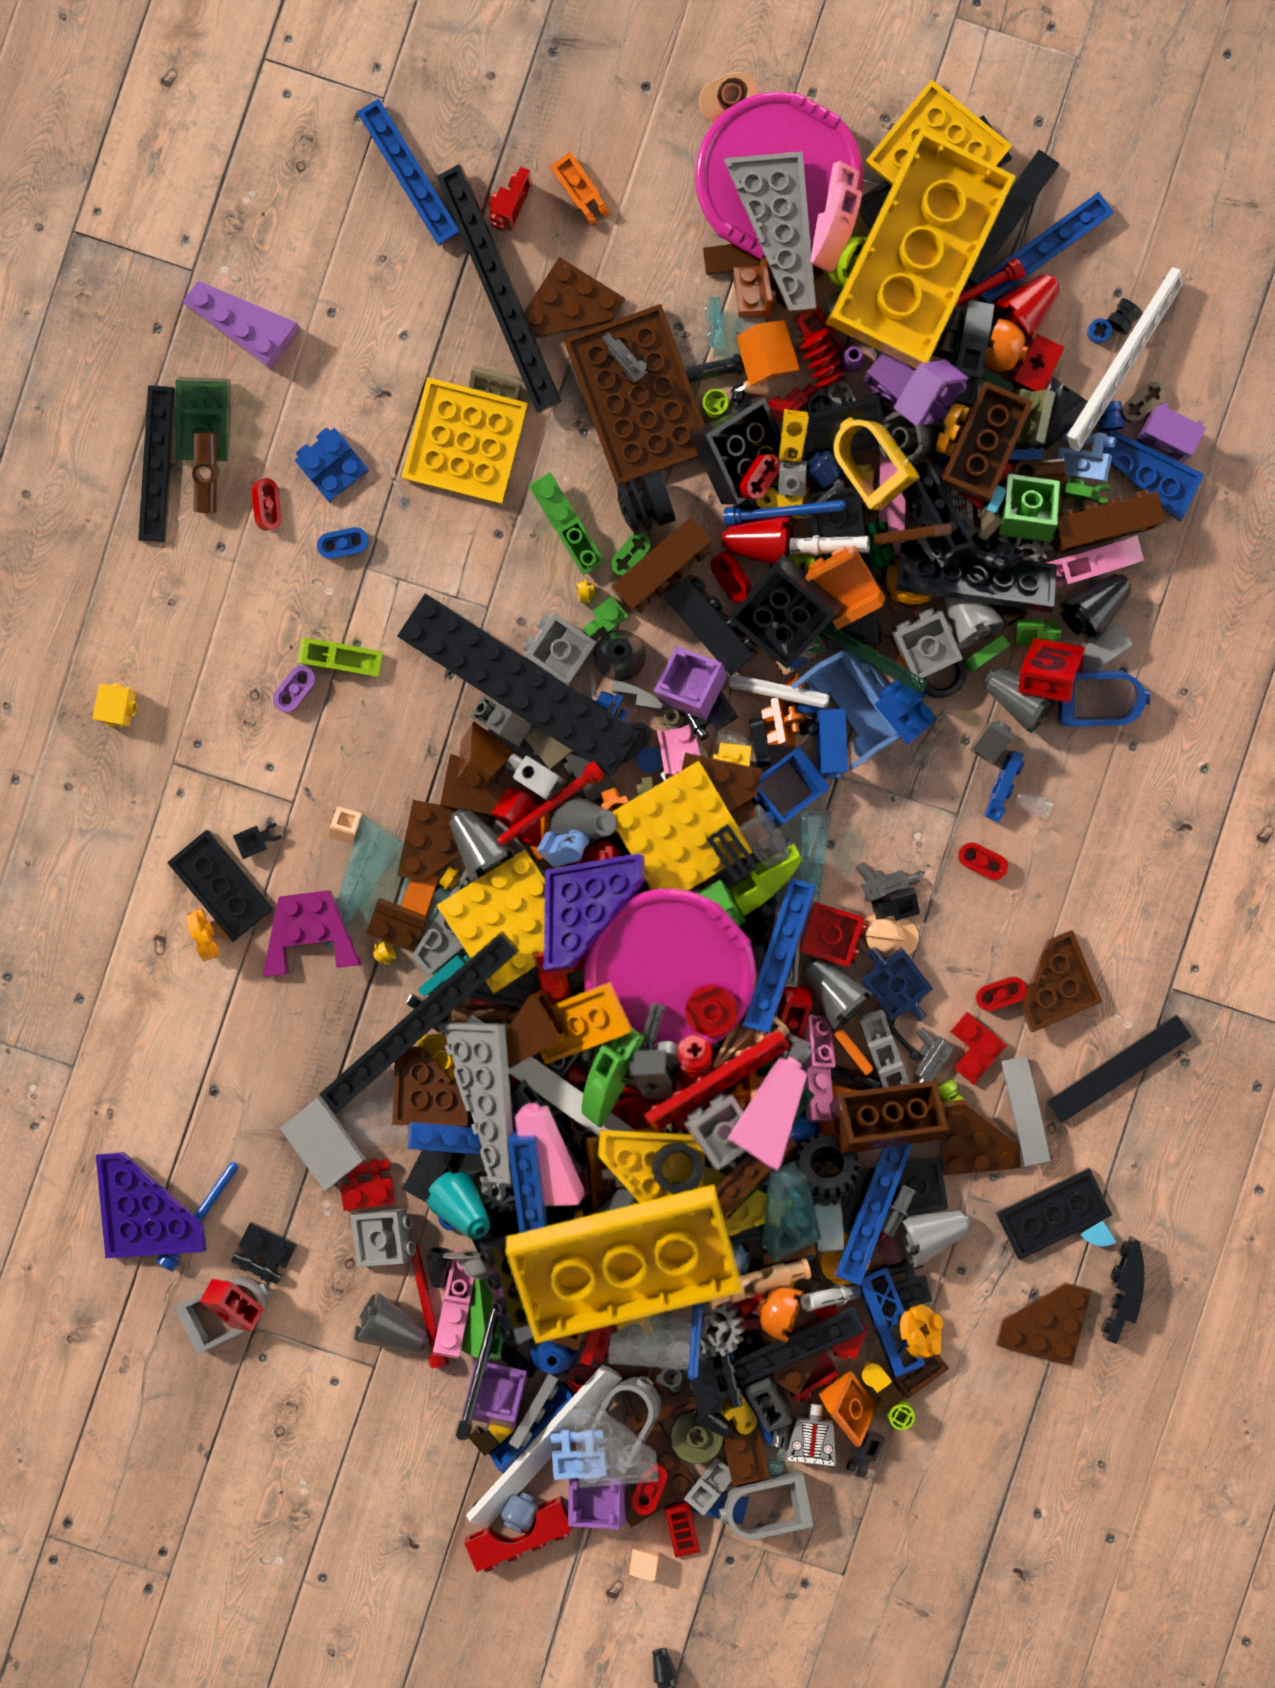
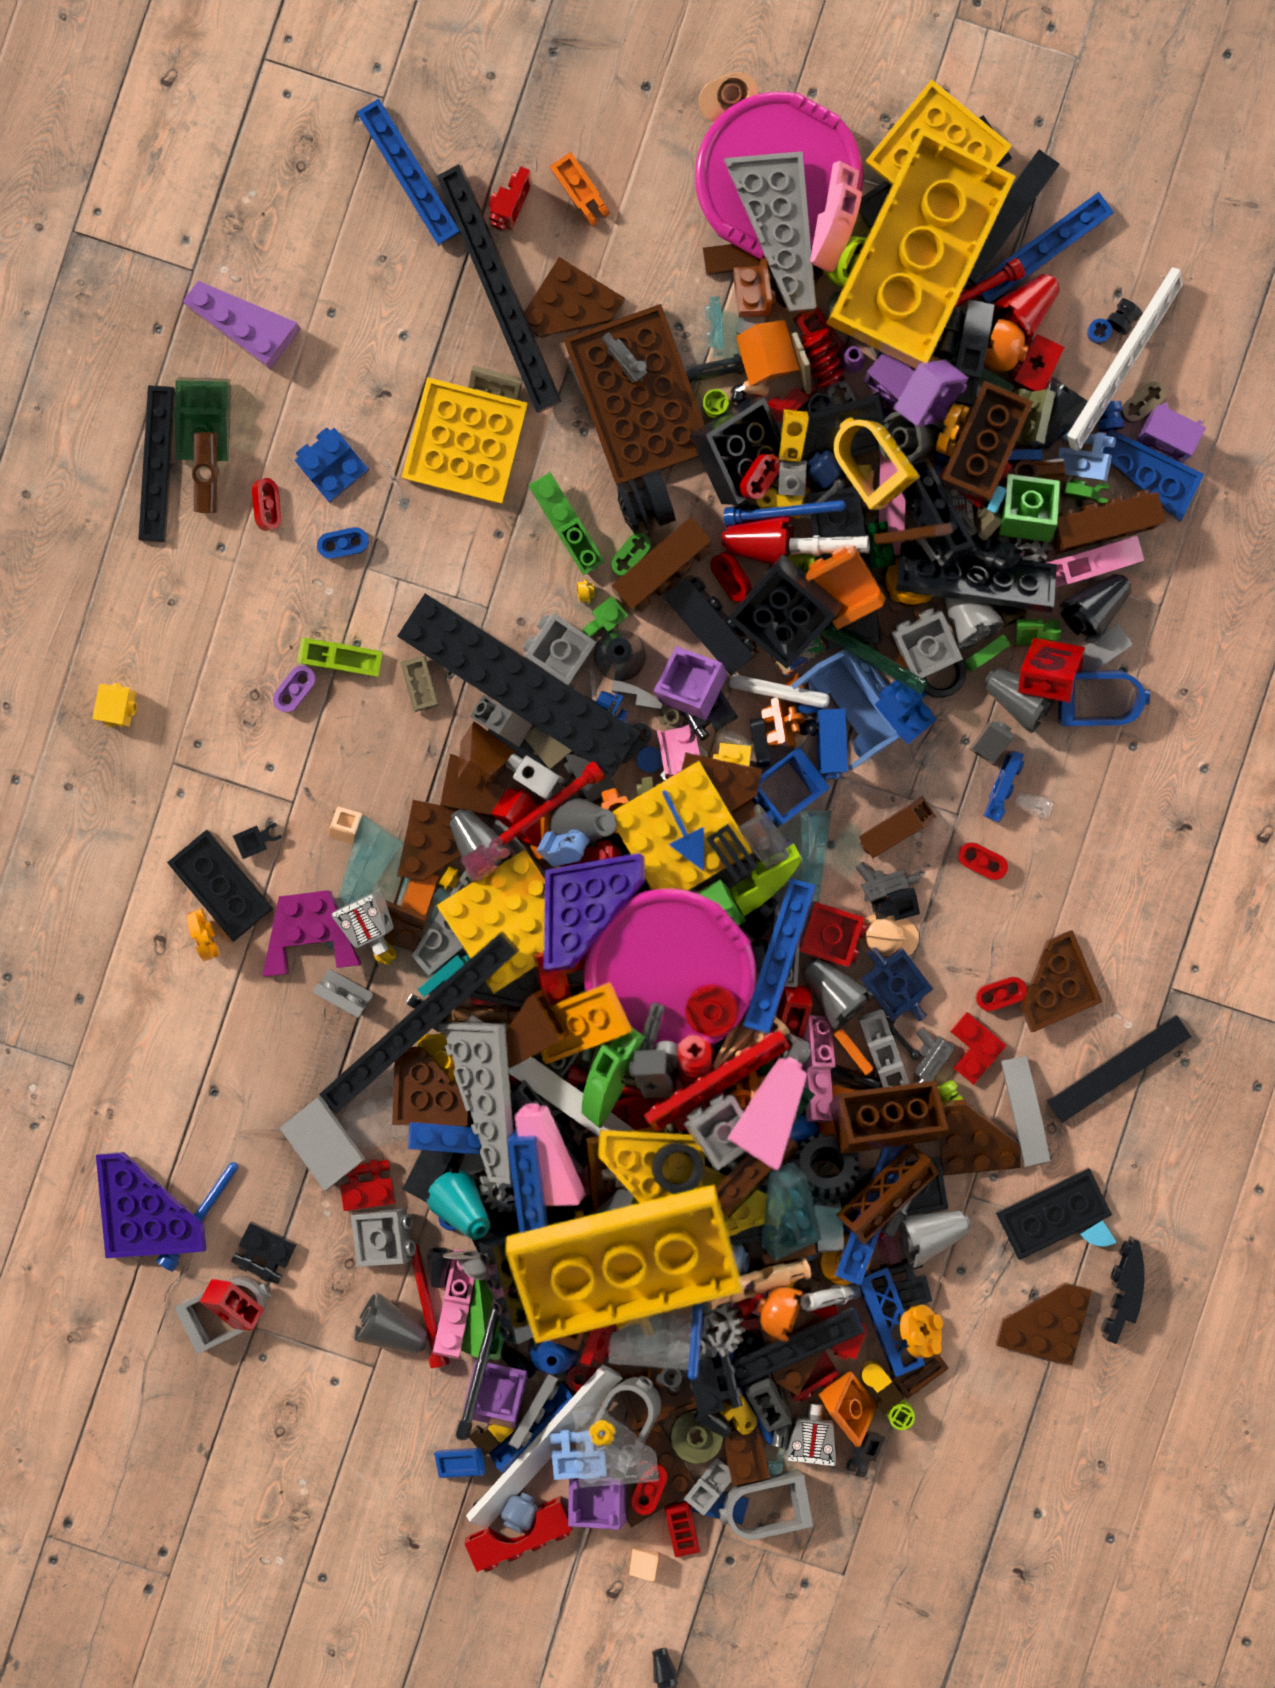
(343, 993): none -> light grey bracket
(366, 921): none -> torso
(420, 683): none -> dark tan plate
(460, 1462): none -> blue tile
(482, 860): none -> clear pink plate
(607, 1438): none -> yellow plate
(691, 844): none -> blue piece
(804, 365): none -> dark tan piece
(892, 1196): none -> reddish brown fence
(897, 827): none -> reddish brown slope

